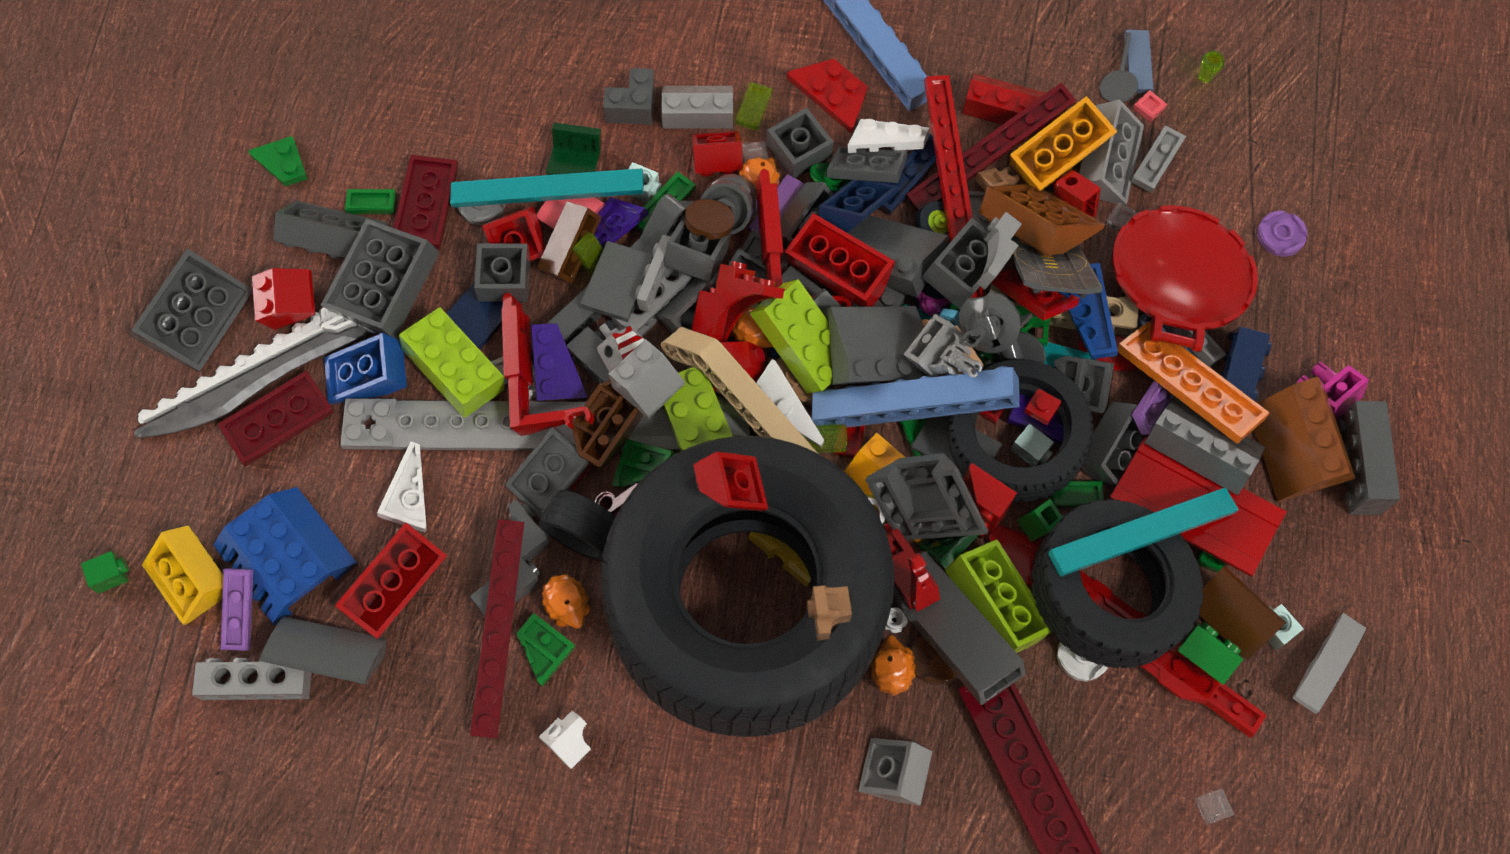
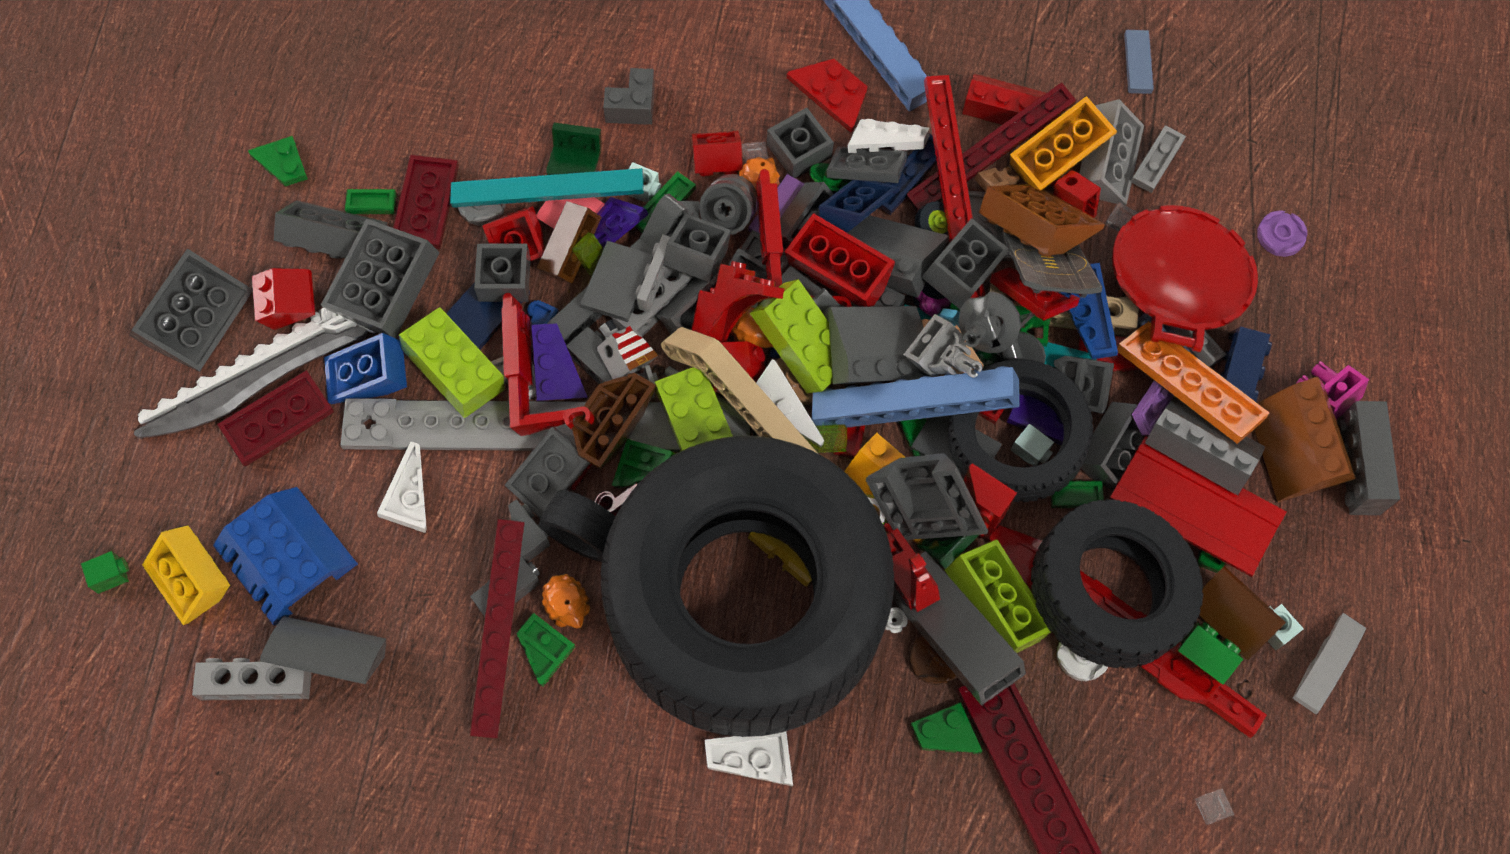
(236, 609): medium lavender tile -> none
(390, 581): red slope -> none
(541, 312): none -> blue tile
(566, 739): white brick -> none
(646, 379): light grey slope -> none
(697, 107): light grey slope -> none
(709, 219): reddish brown tile -> none
(731, 480): red slope -> none
(752, 757): none -> white wing
(753, 106): clear neon green tile -> none
(829, 608): medium nougat brick -> none
(893, 667): orange animal -> none
(895, 770): light grey slope -> none
(946, 731): none -> green wing
(999, 246): light grey slope -> none
(1040, 520): green brick -> none
(1042, 406): red plate -> none
(1120, 83): dark grey piece -> none
(1142, 532): teal tile -> none
(1149, 106): coral tile -> none
(1211, 65): clear neon green cone -> none

